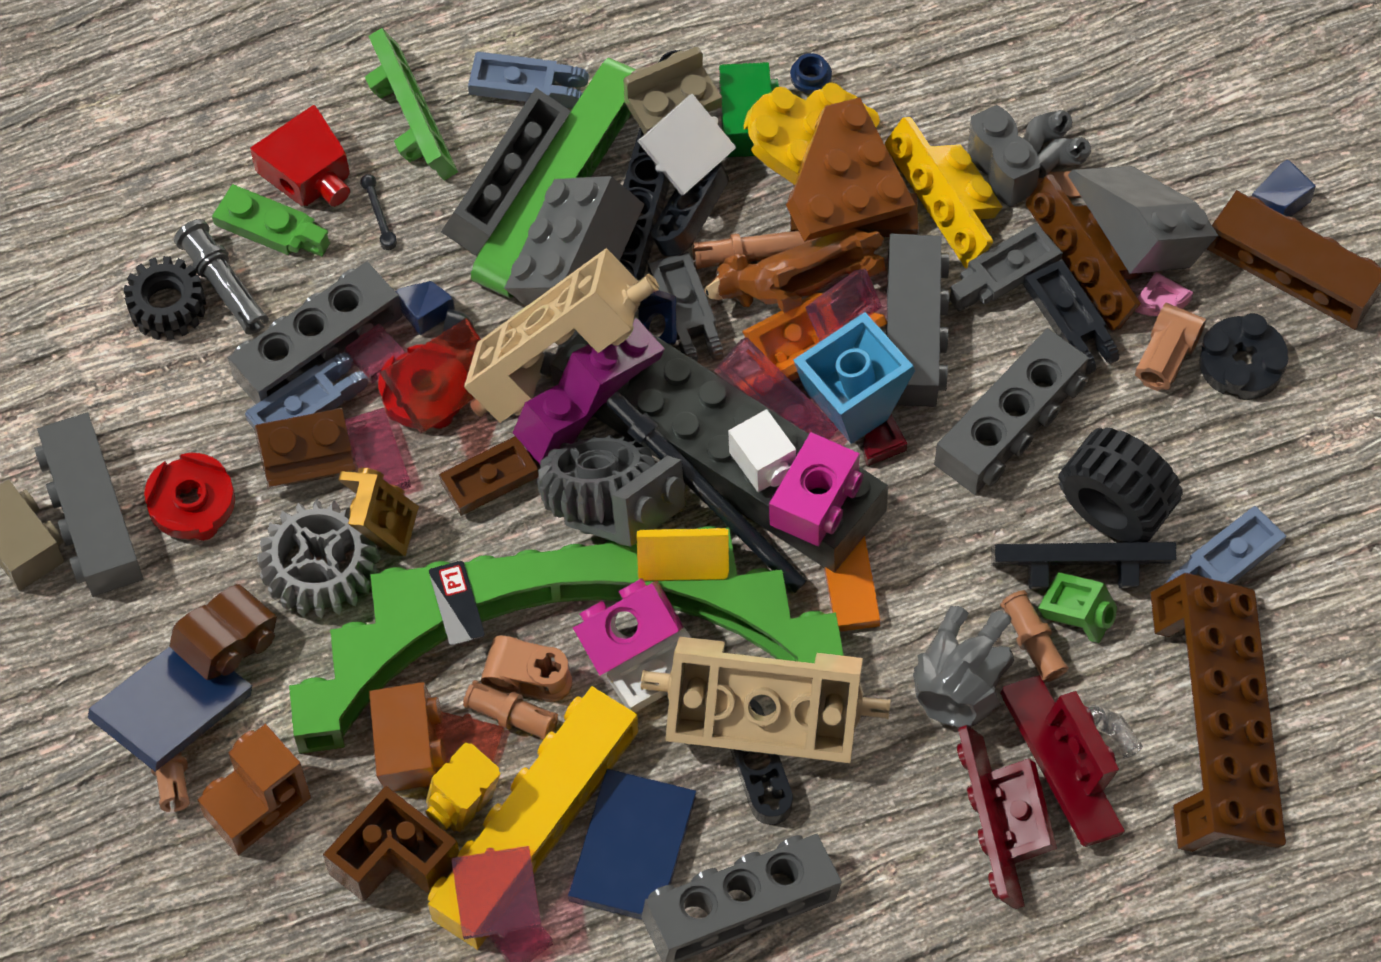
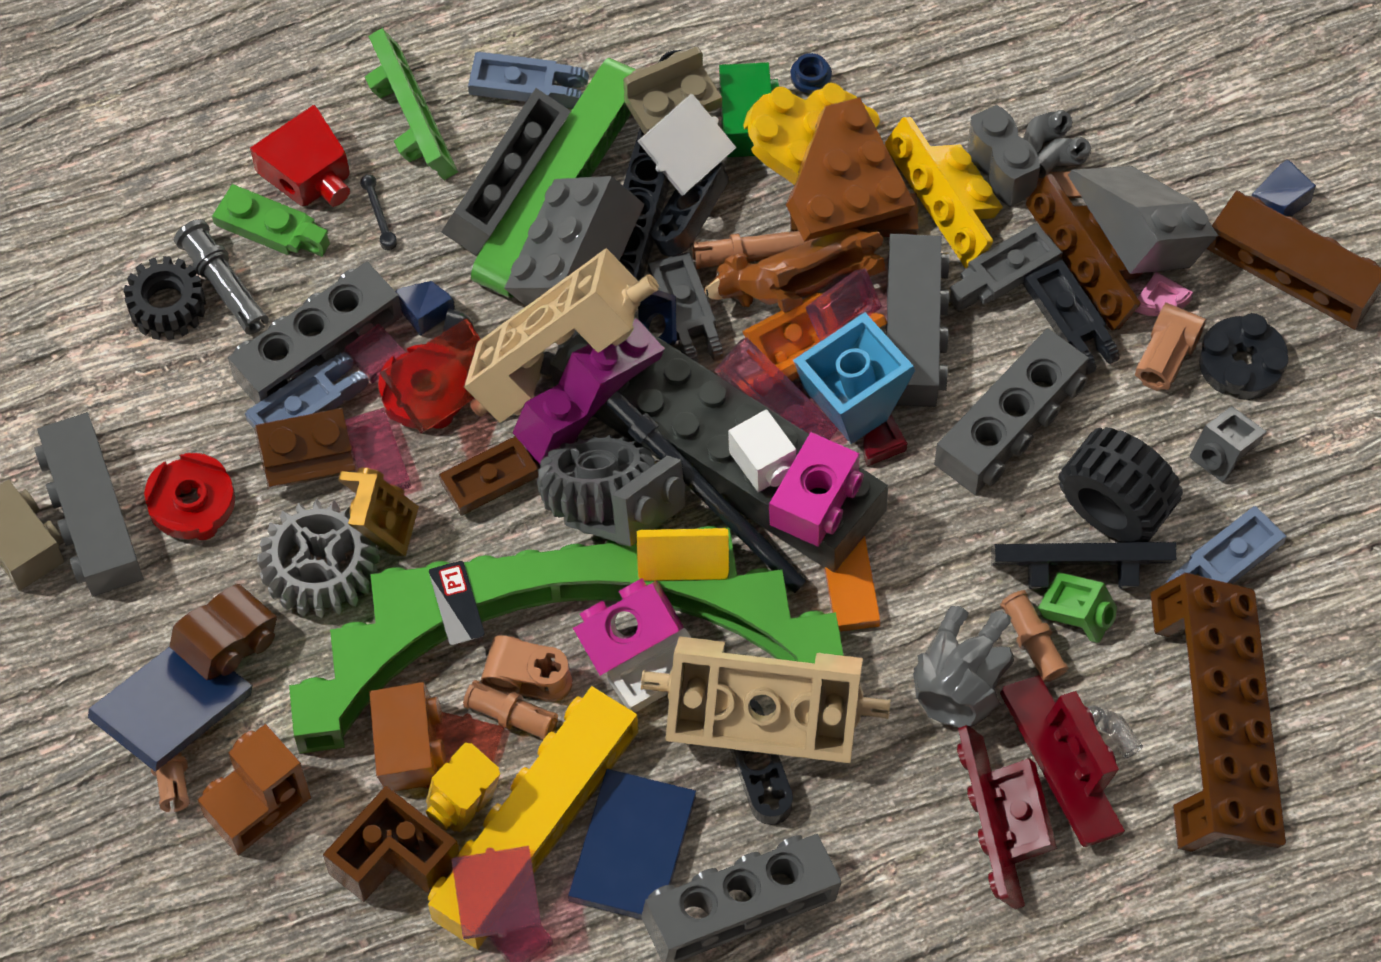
(1226, 442): none -> dark grey bracket

